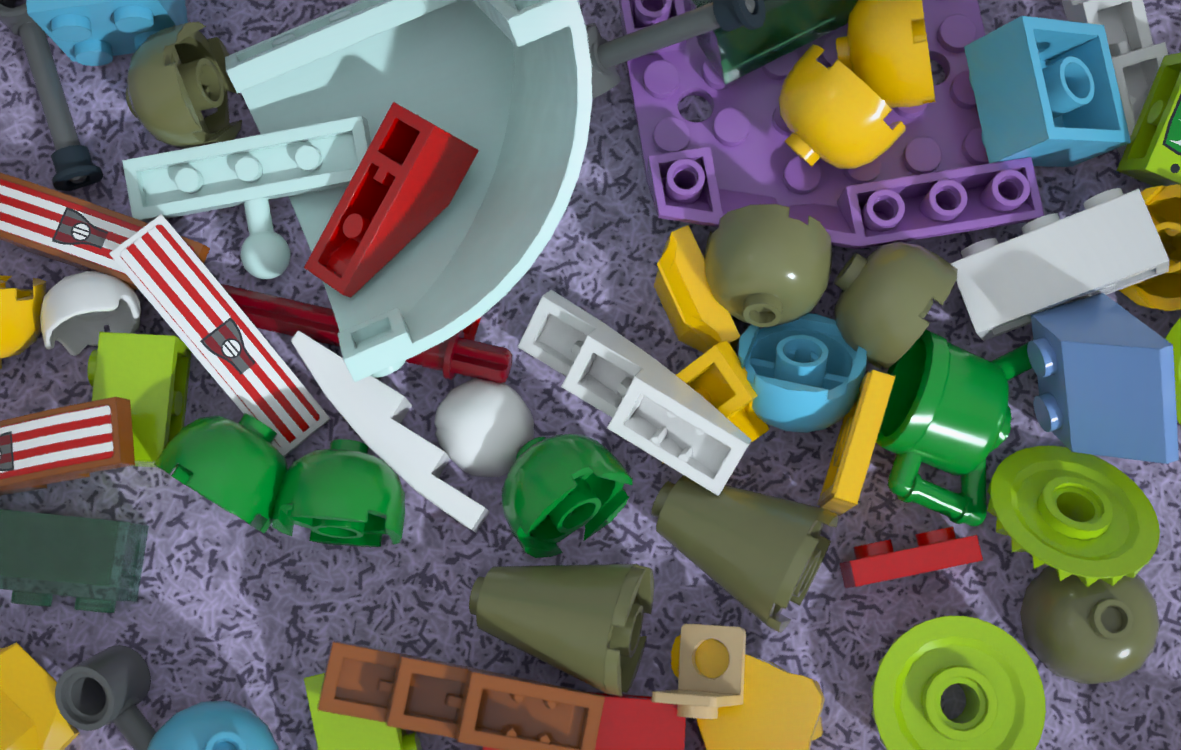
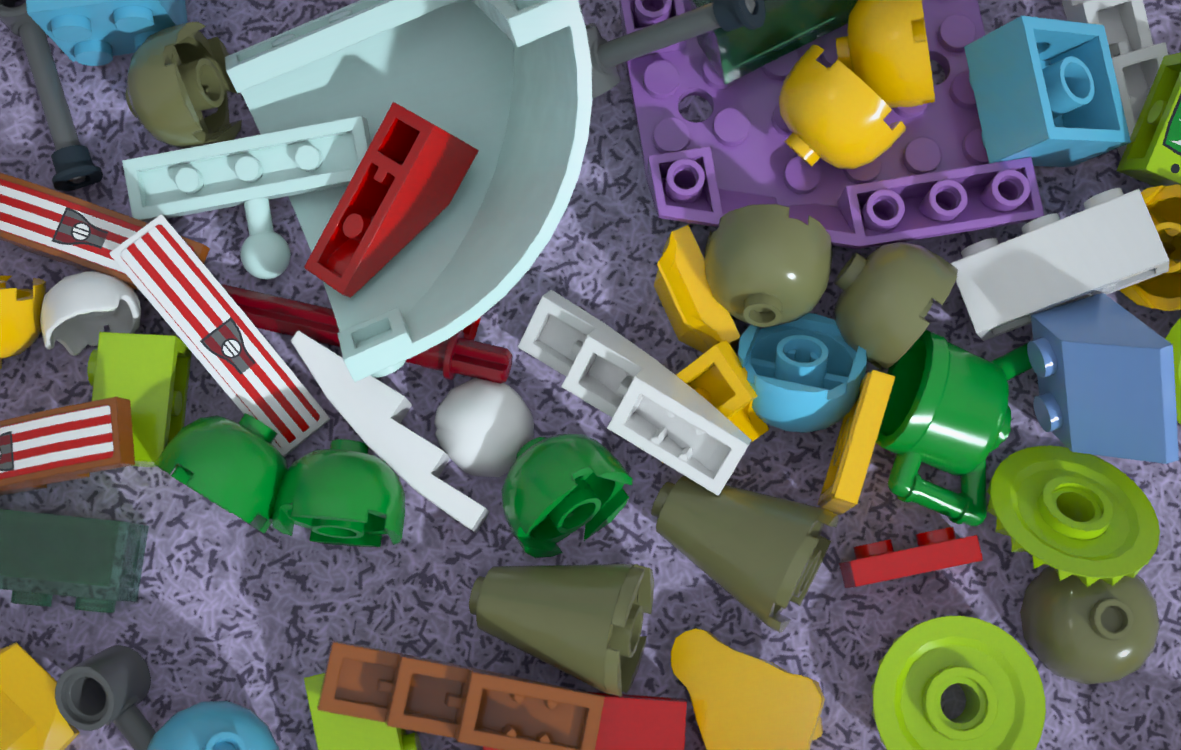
(696, 693): tan bracket -> none

